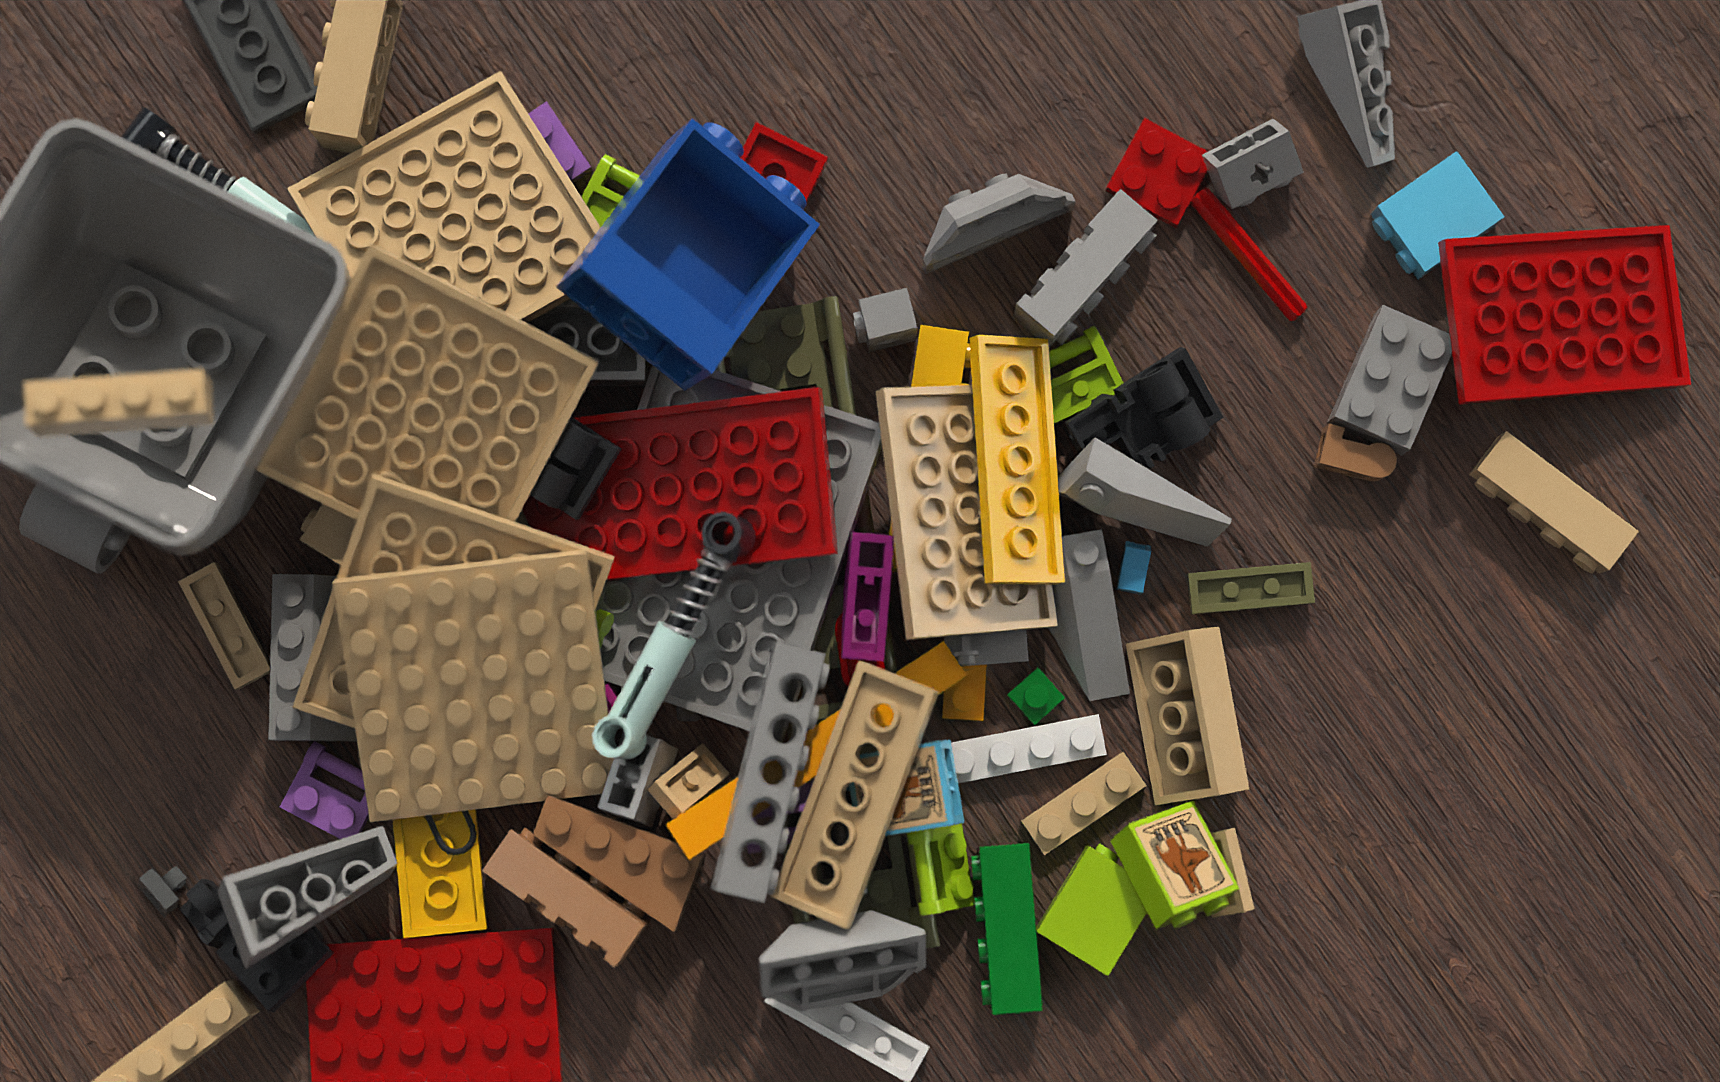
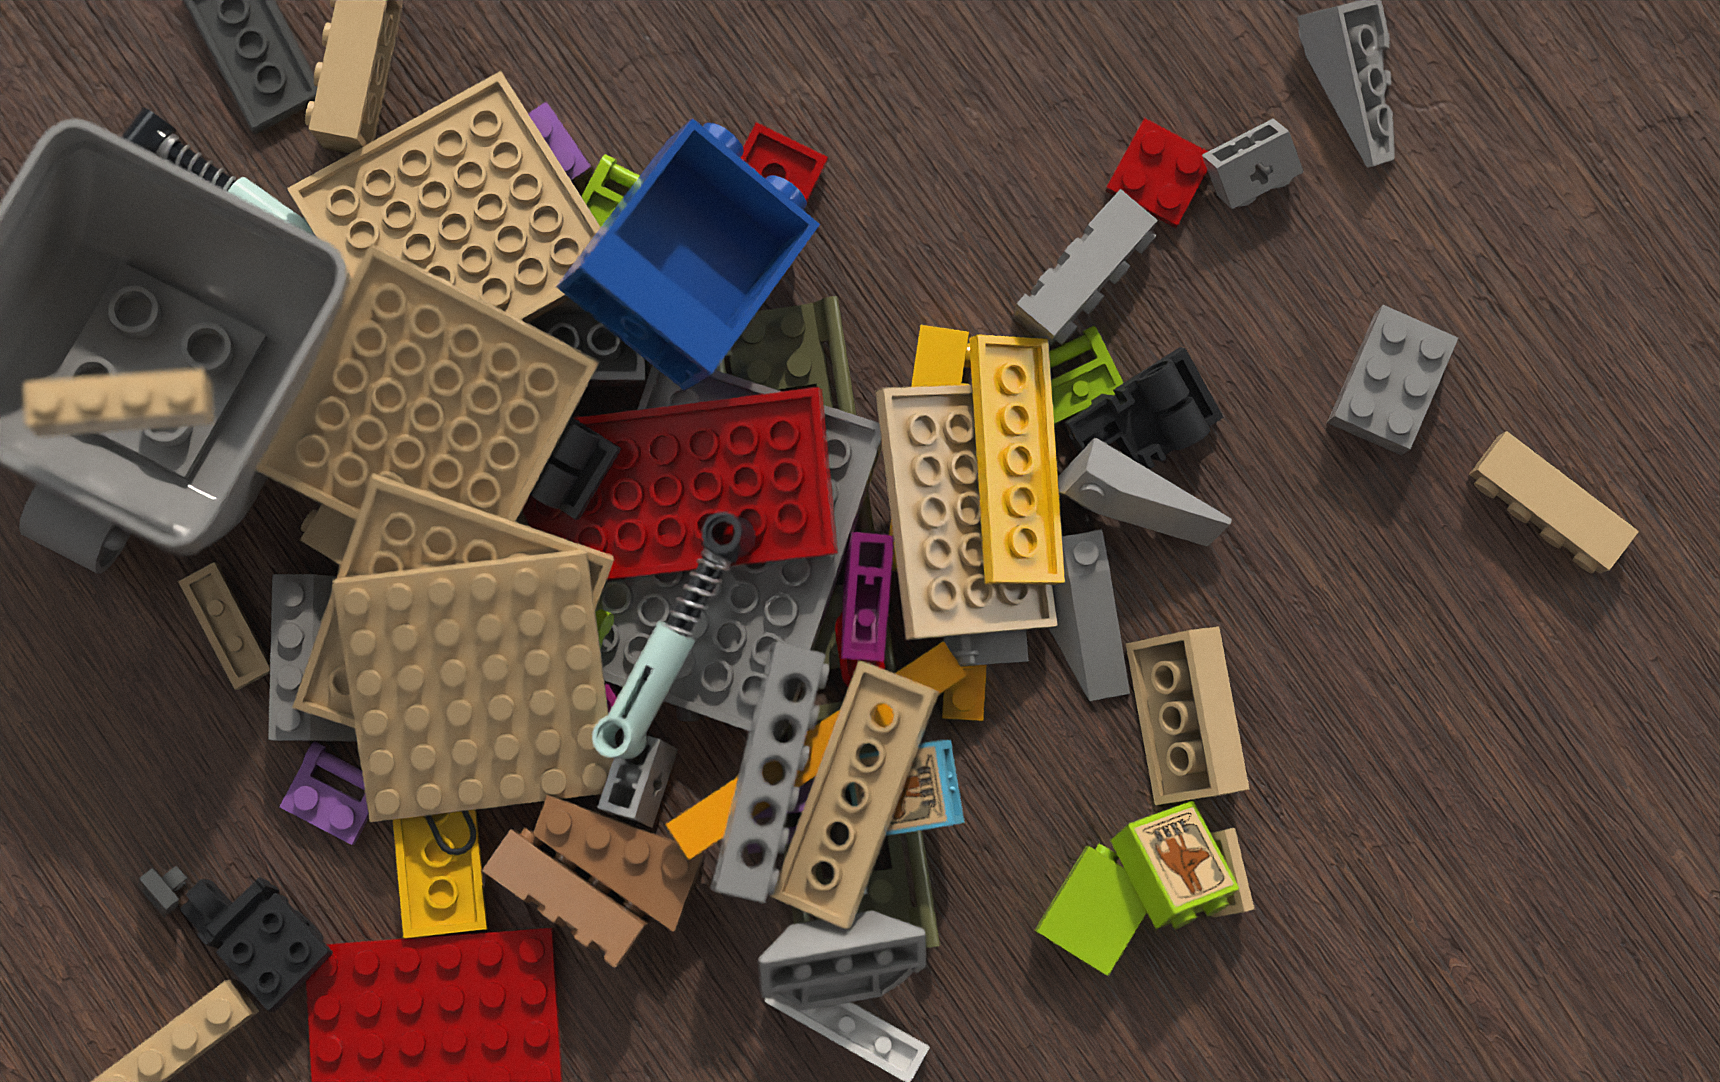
(296, 892): light grey wedge -> none
(688, 781): tan plate -> none
(885, 320): light grey brick -> none
(942, 869): lime plate -> none
(992, 216): light grey wedge -> none
(1008, 927): green brick -> none
(1028, 748): white plate -> none
(1035, 696): green plate -> none
(1083, 803): tan plate -> none
(1133, 567): dark azure piece -> none
(1249, 254): red axle -> none
(1250, 588): olive plate -> none
(1353, 458): medium nougat leg -> none
(1433, 208): medium azure brick -> none
(1564, 314): red plate -> none

